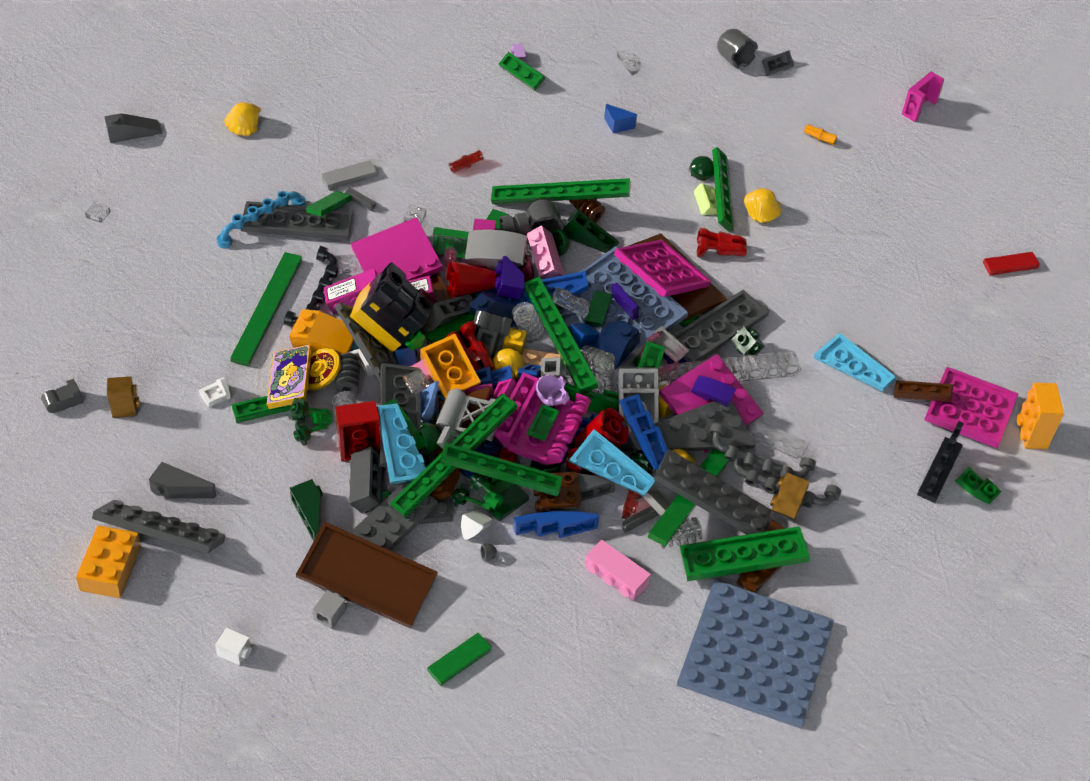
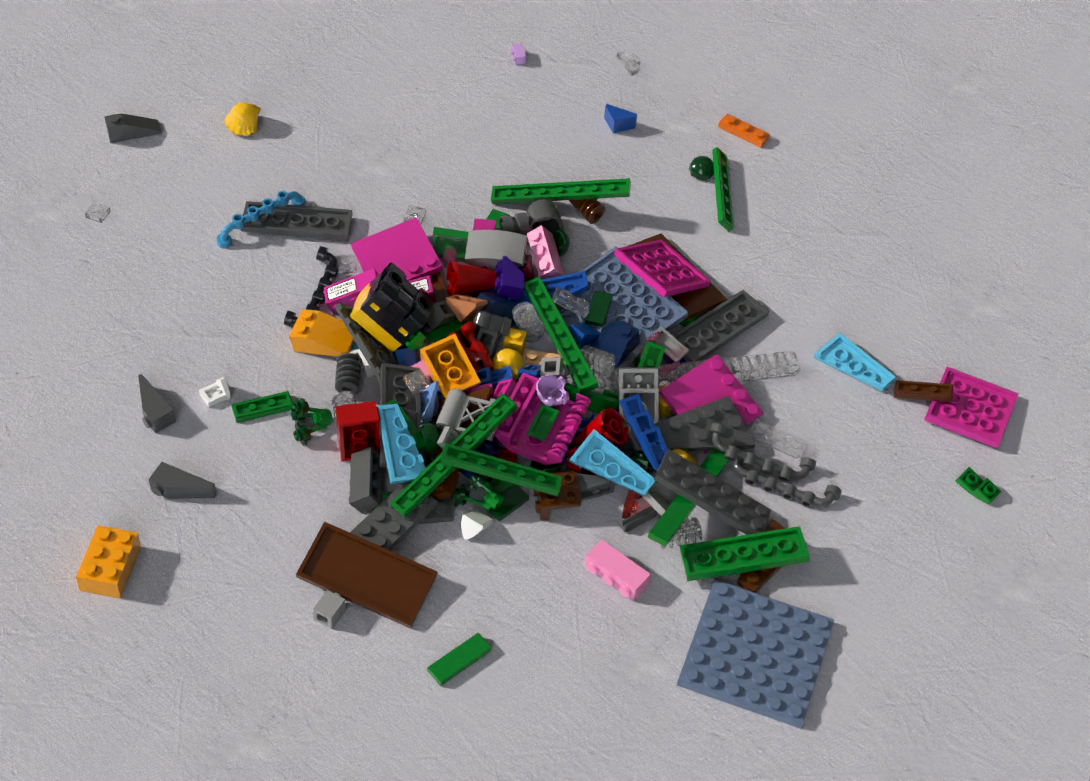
(62, 397): dark grey leg -> none
(122, 396): pearl gold brick -> none
(156, 410): none -> dark grey slope
(159, 526): dark grey plate -> none
(233, 646): white brick -> none
(266, 309): green tile -> none
(289, 376): tile -> none
(307, 502): dark green slope -> none
(323, 368): yellow shield -> none
(328, 203): green tile -> none
(349, 174): light grey tile -> none
(361, 199): dark grey axle -> none
(465, 307): none -> nougat slope
(466, 161): clear red pin -> none
(488, 552): dark grey hinge -> none
(521, 71): green plate -> none
(562, 522): blue slope -> none
(587, 232): dark green slope -> none
(624, 301): dark purple tile -> none
(706, 199): yellowish green slope -> none
(714, 389): dark purple slope -> none
(723, 243): red piece -> none
(737, 48): dark grey cylinder -> none
(743, 130): none -> orange plate
(747, 341): dark green brick -> none
(762, 205): yellow hair -> none
(777, 62): dark grey slope -> none
(790, 495): pearl gold brick -> none
(820, 134): light orange axle -> none
(924, 90): dark pink panel -> none
(941, 466): black fence -> none
(1011, 263): red tile -> none
(1040, 415): light orange brick -> none

